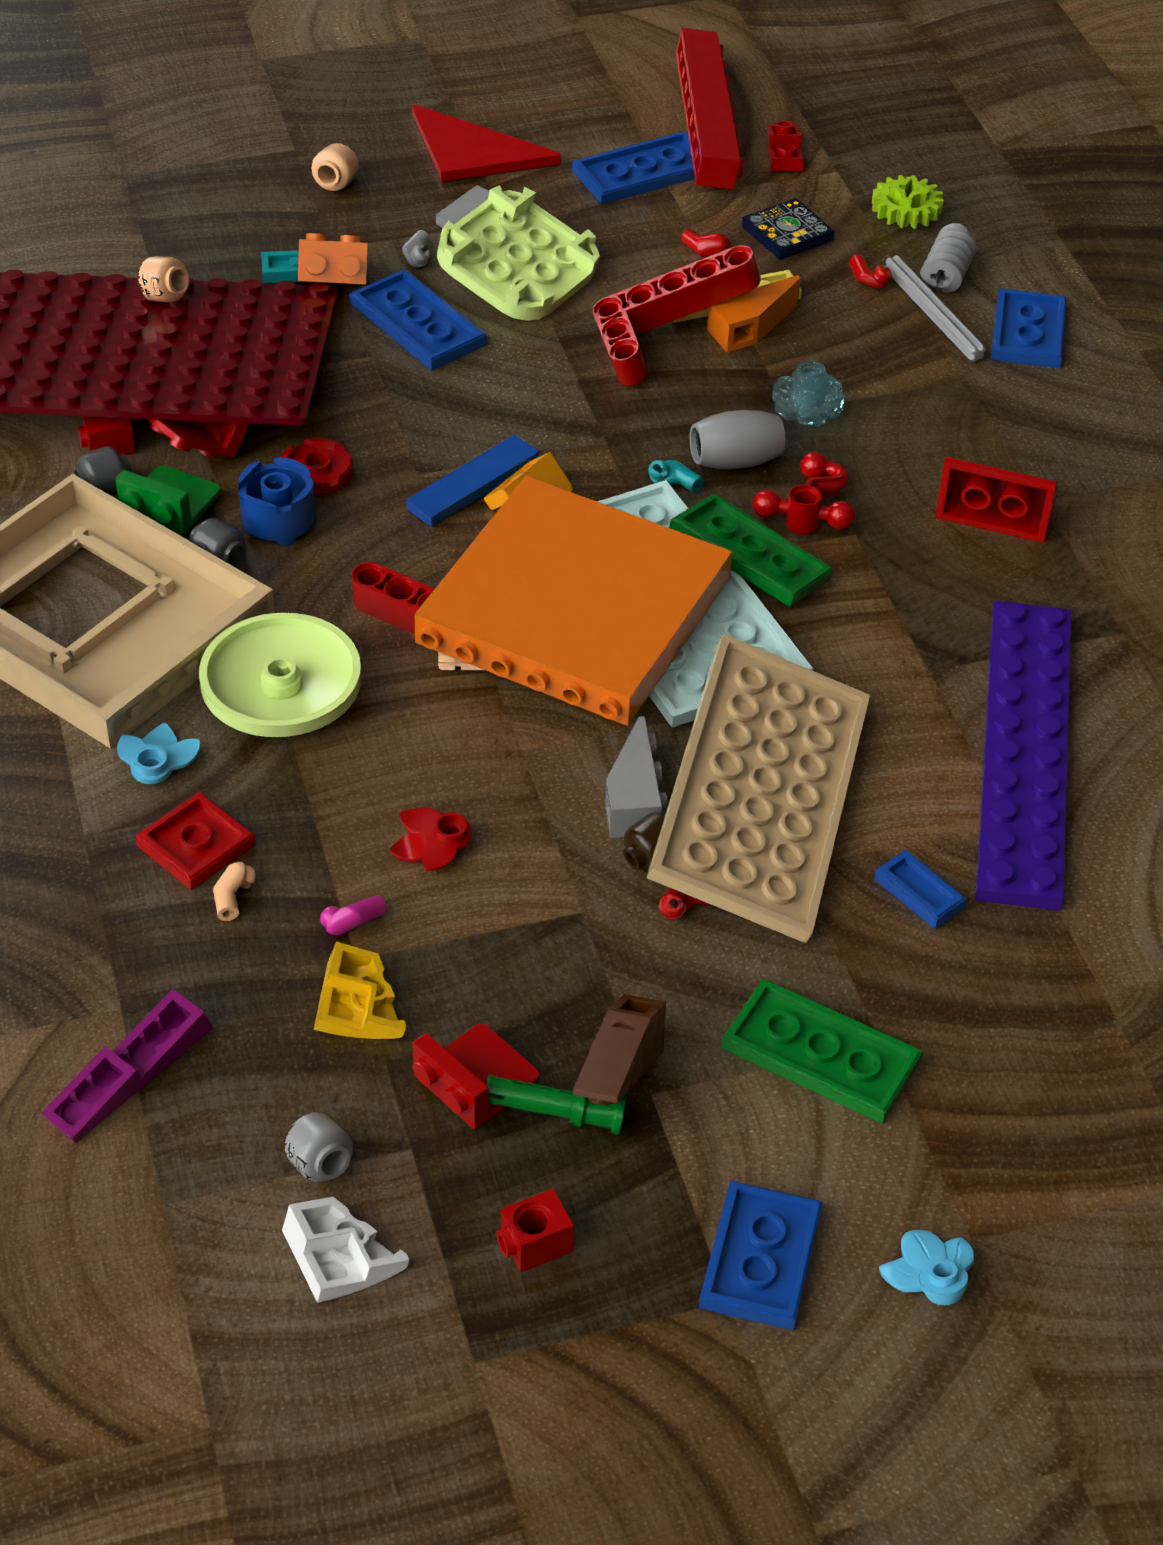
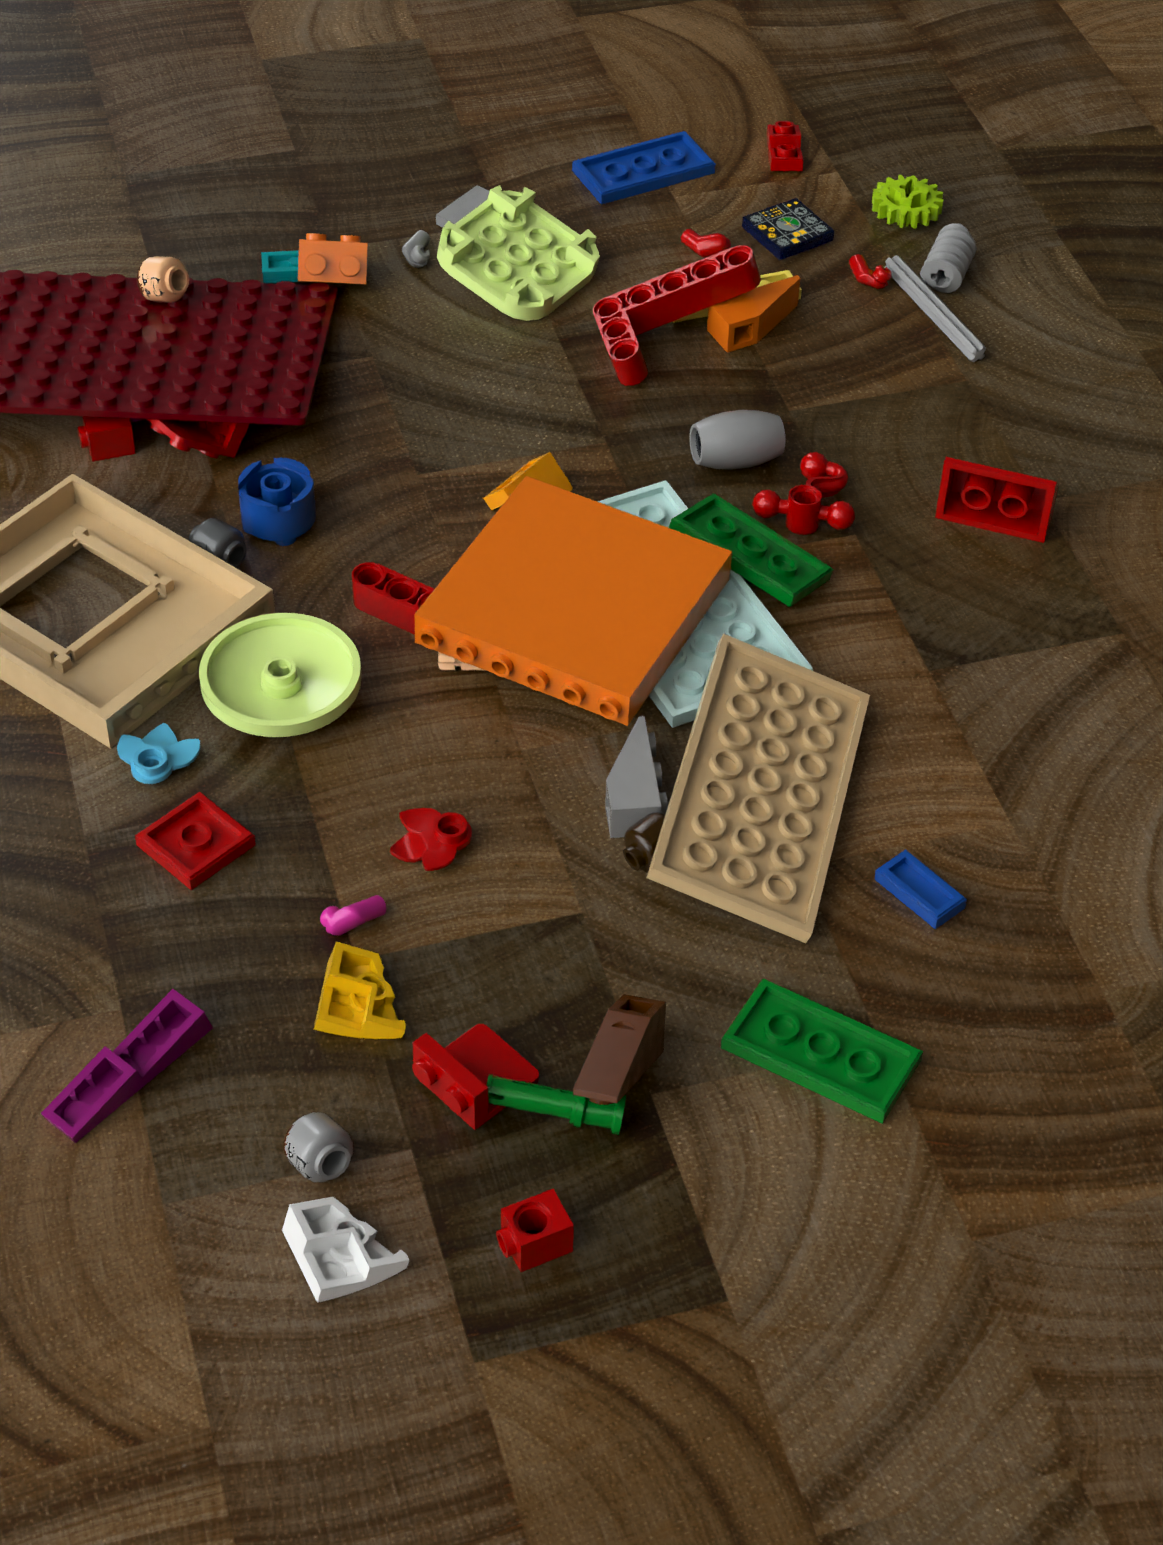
(101, 468): dark grey head -> none
(167, 496): green bracket -> none
(225, 889): light nougat arm -> none
(335, 167): light nougat head -> none
(336, 463): red tile -> none
(418, 319): blue tile -> none
(470, 481): blue tile -> none
(472, 151): red tile -> none
(674, 474): teal arm -> none
(676, 904): red arm -> none
(708, 109): red brick -> none
(761, 1255): blue tile -> none
(808, 395): clear light blue plant -> none
(931, 1267): medium azure plate -> none
(1025, 758): dark purple plate -> none
(1029, 328): blue tile -> none

